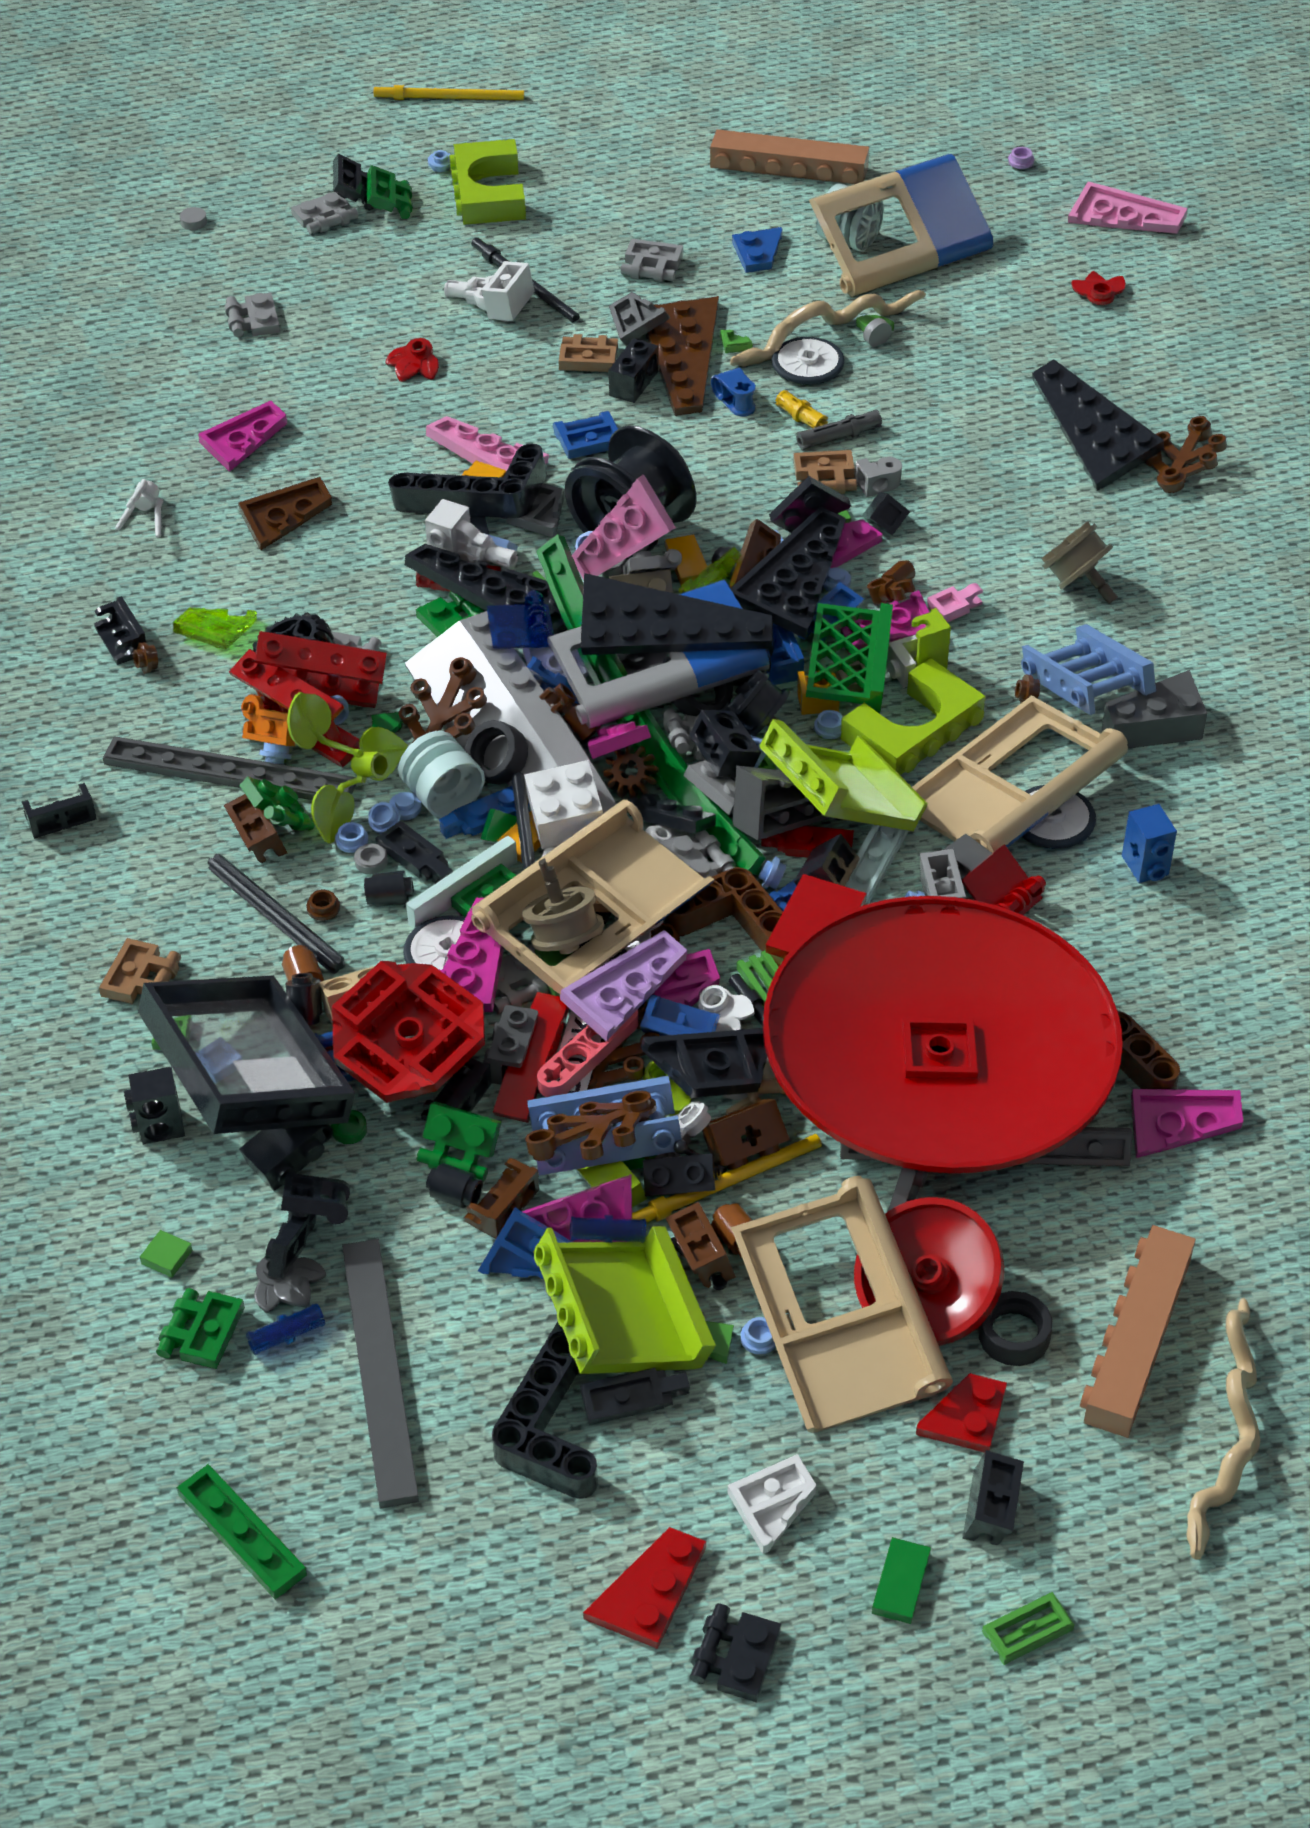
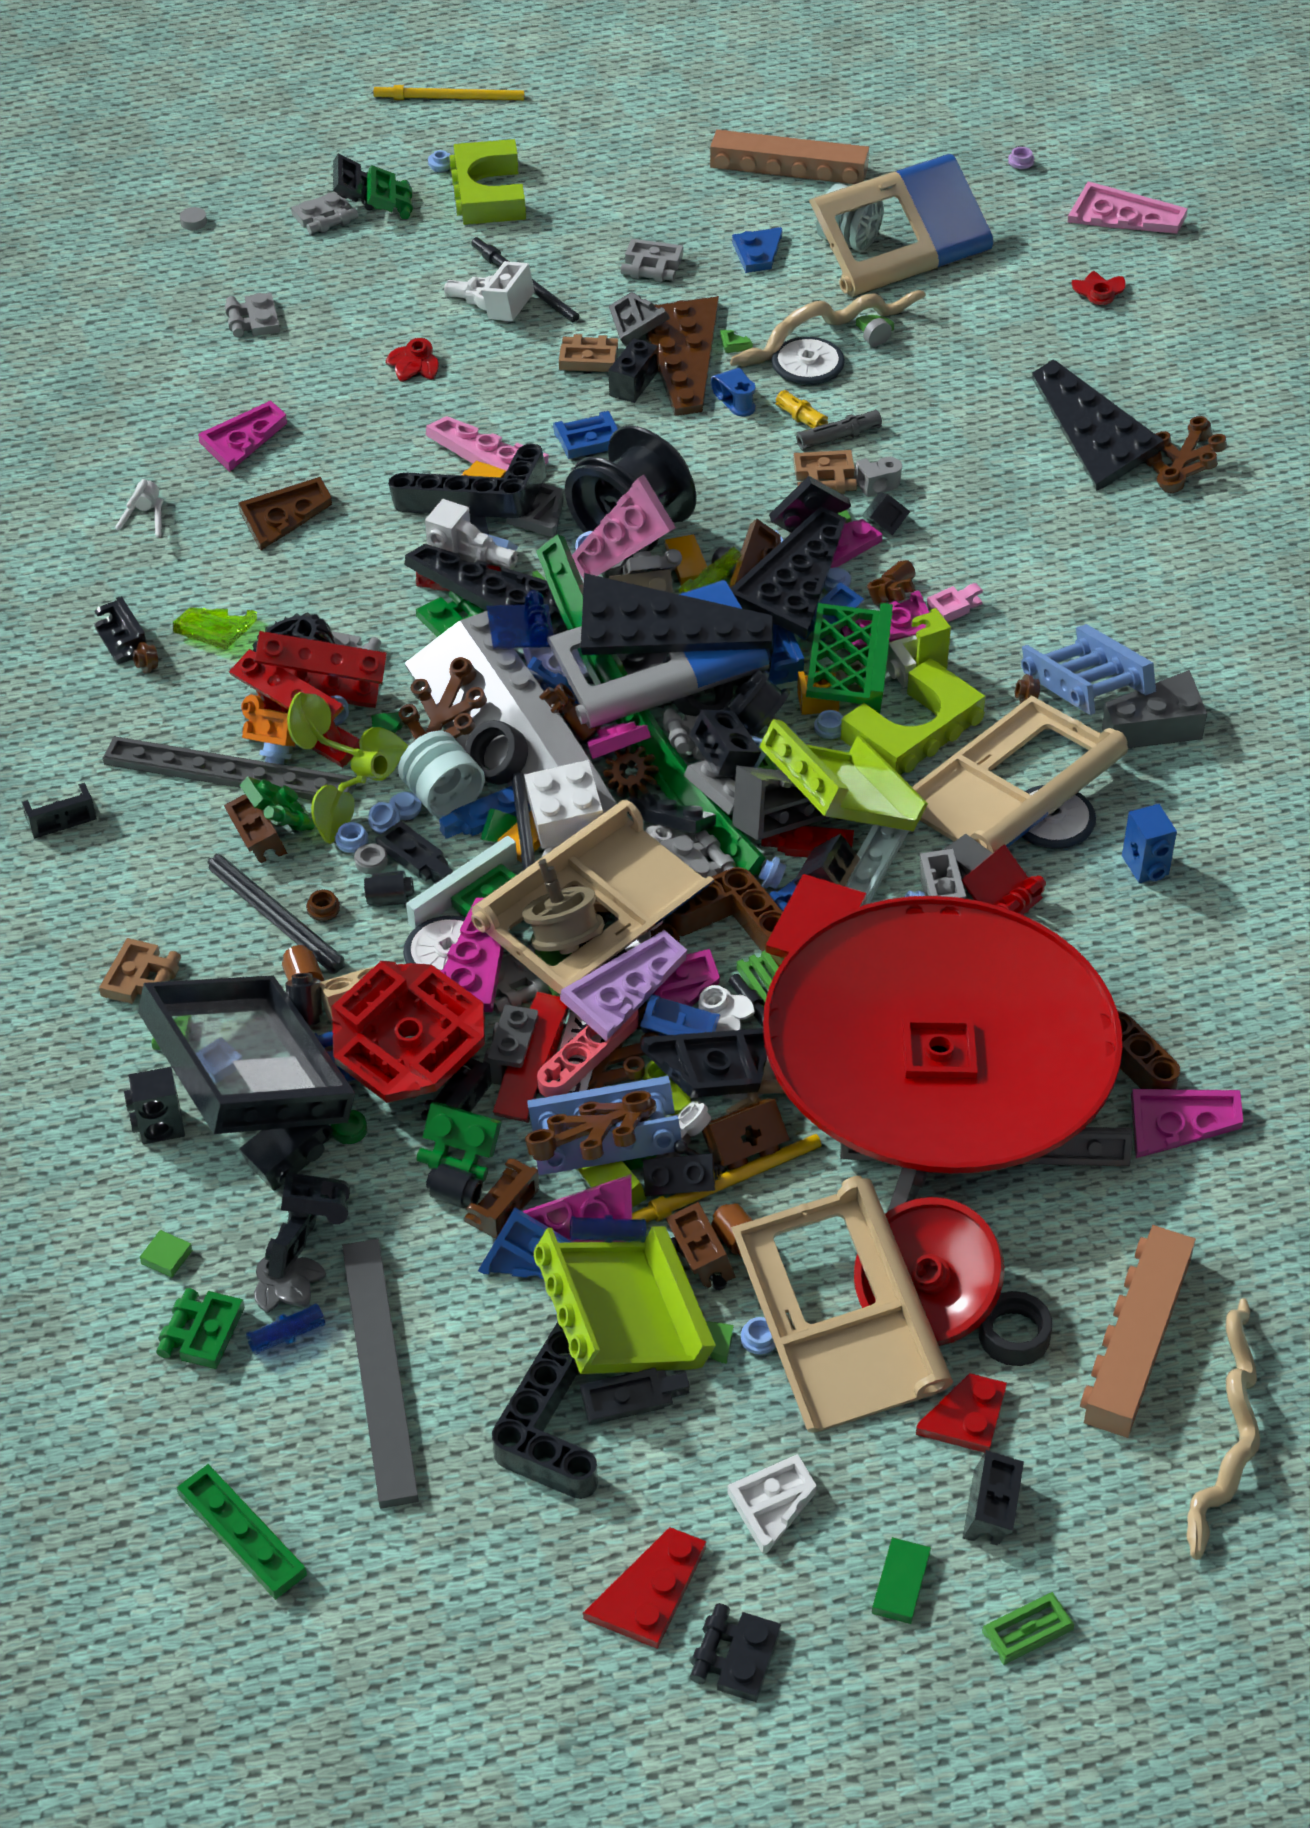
(1078, 557): dark tan wheel -> none

